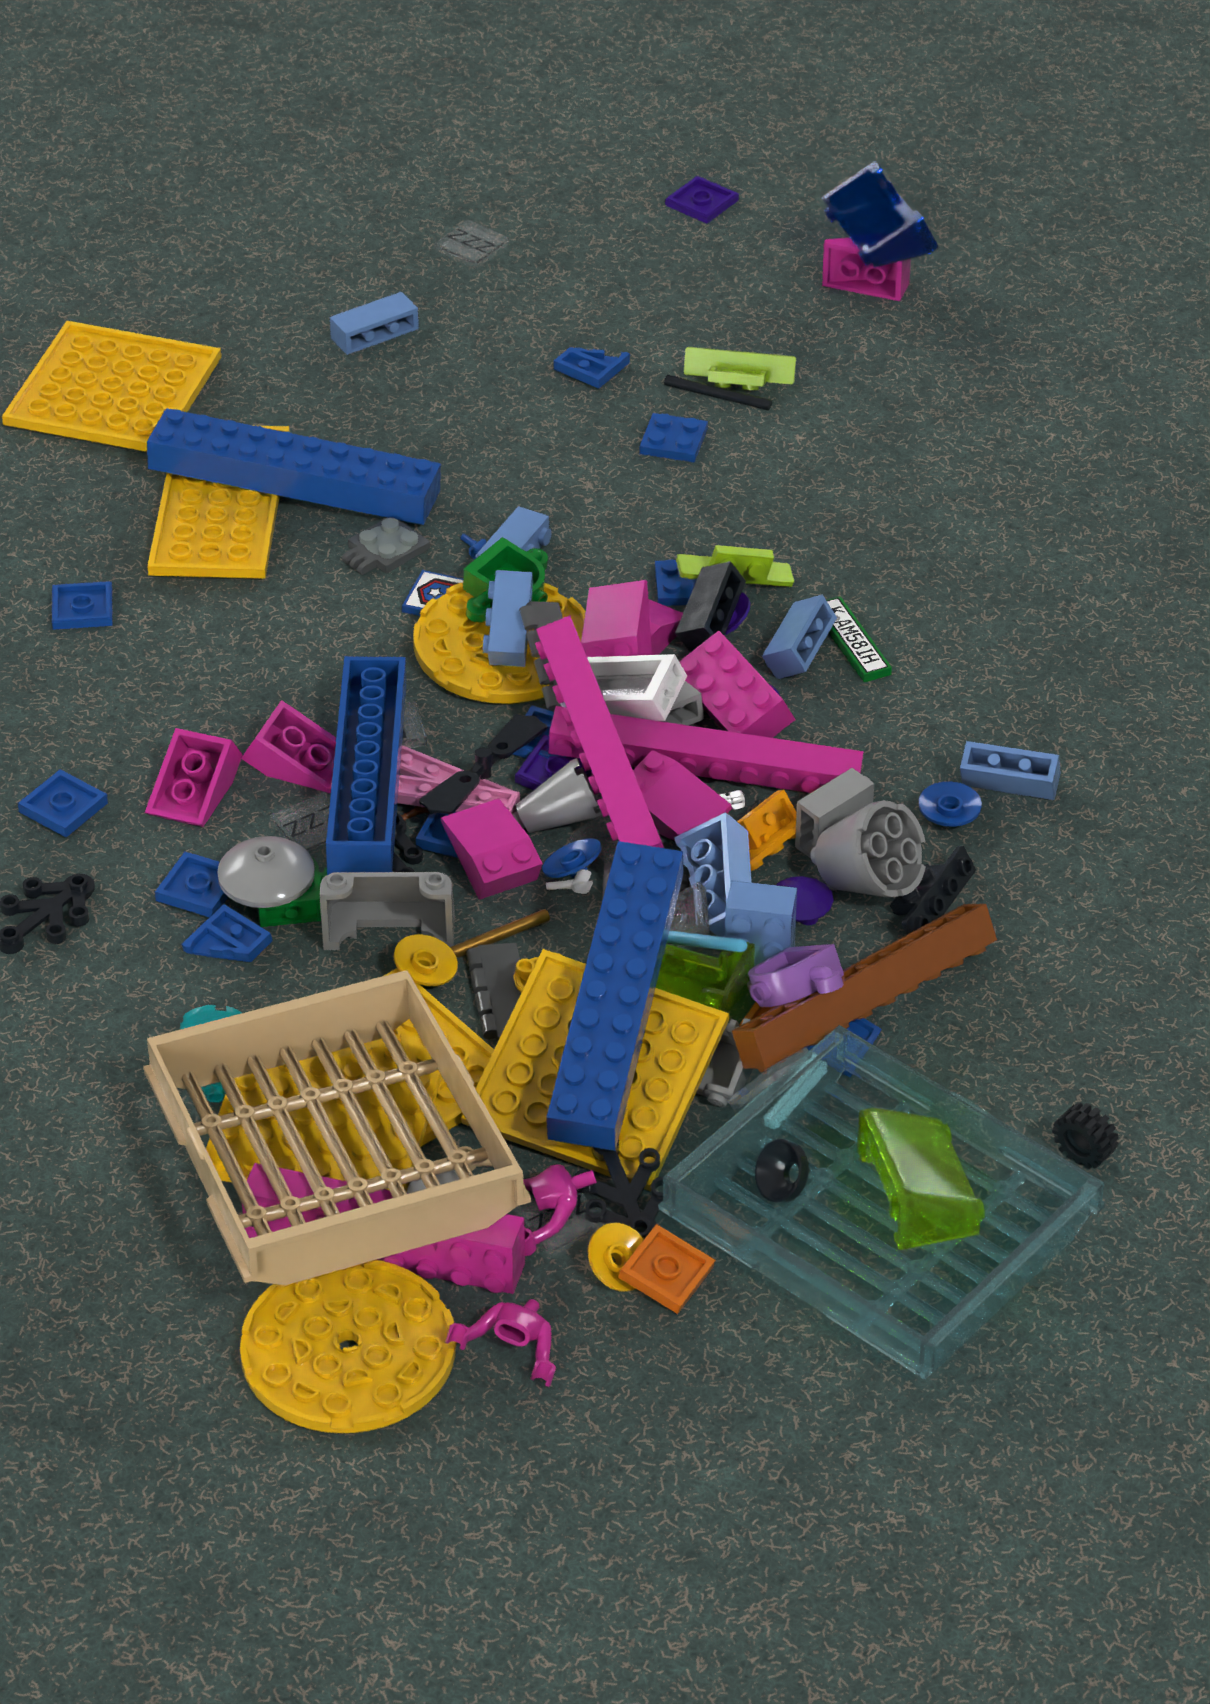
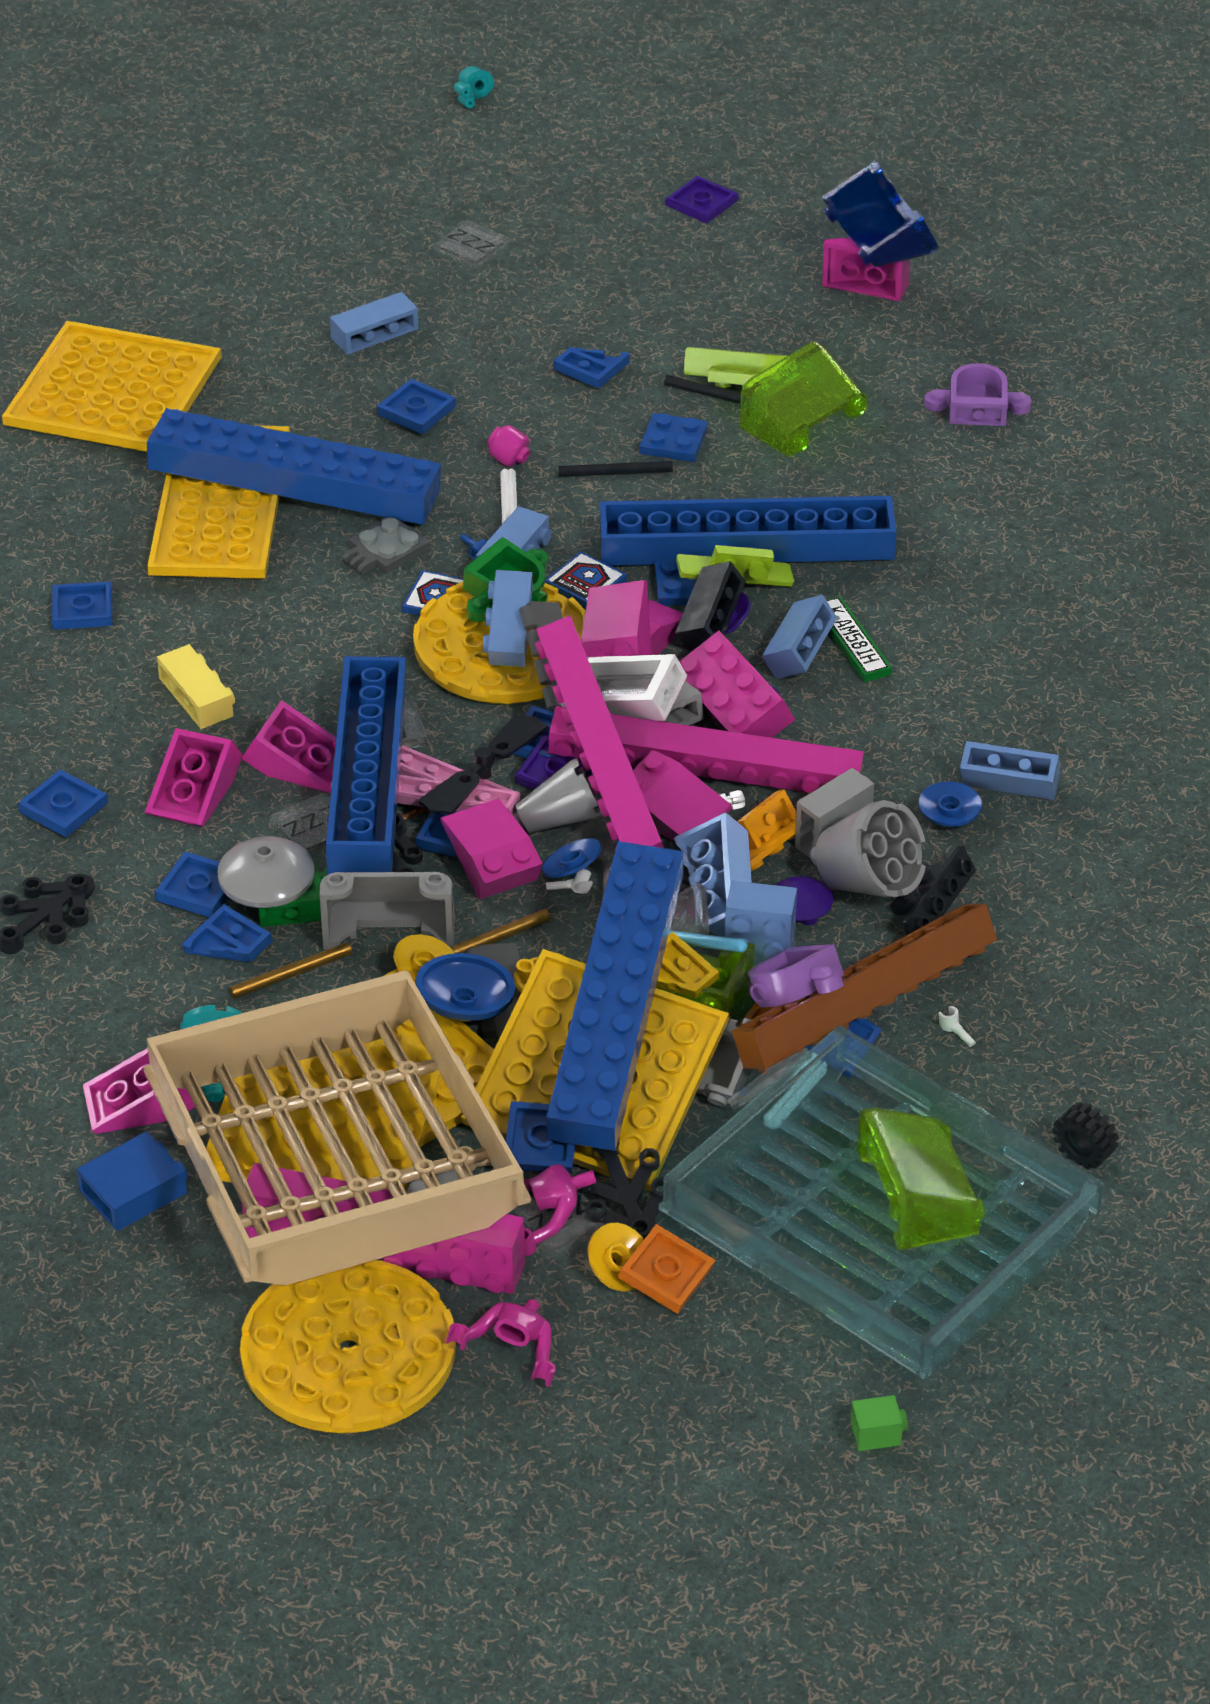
(125, 1098): none -> dark pink slope
(132, 1180): none -> blue brick
(195, 686): none -> light yellow brick
(290, 970): none -> pearl gold bar
(416, 406): none -> blue plate
(465, 986): none -> blue dish
(473, 84): none -> teal piece
(508, 445): none -> dark pink head
(508, 492): none -> white axle
(530, 1142): none -> blue plate
(581, 574): none -> tile
(615, 468): none -> black bar
(684, 969): none -> yellow wing
(774, 1167): black piece -> none
(790, 527): none -> blue brick
(797, 395): none -> clear neon green windscreen
(877, 1422): none -> bright green brick
(951, 1023): none -> white hand
(978, 397): none -> medium lavender piece

